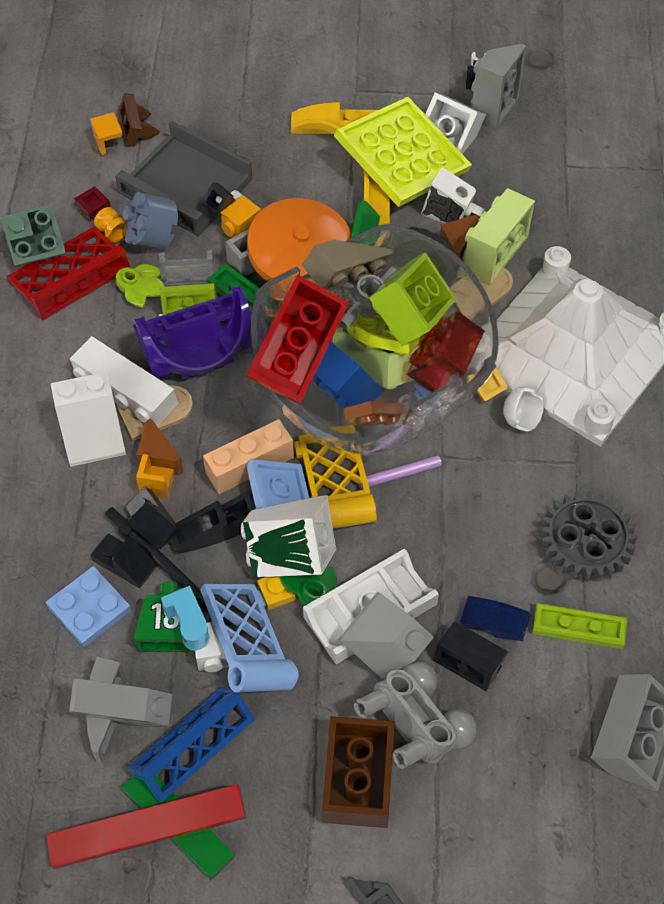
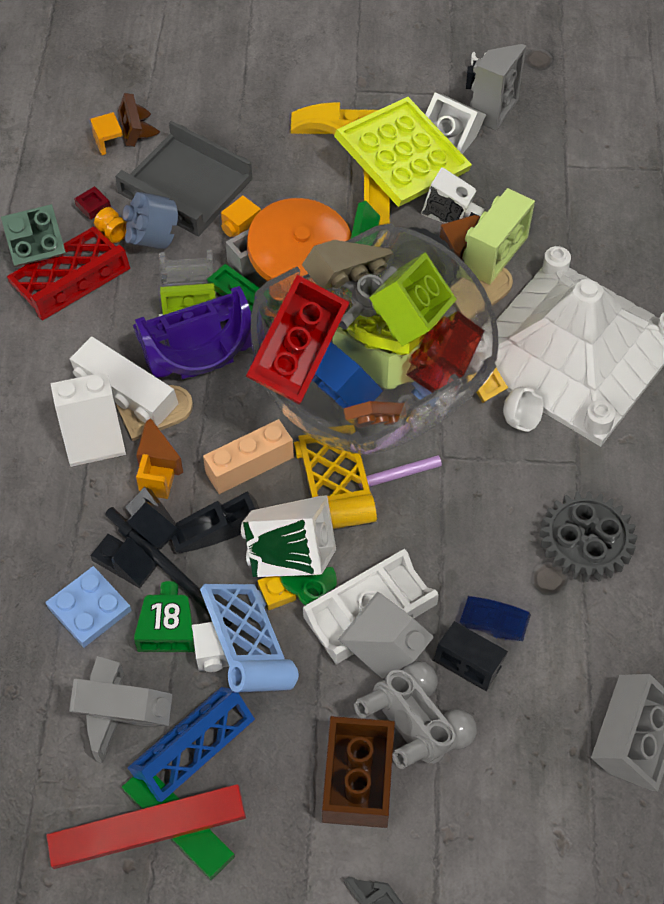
(143, 283): lime plate -> none
(190, 617): medium azure leg -> none
(218, 199): black piece -> none
(276, 482): light blue plate -> none
(579, 626): lime tile -> none

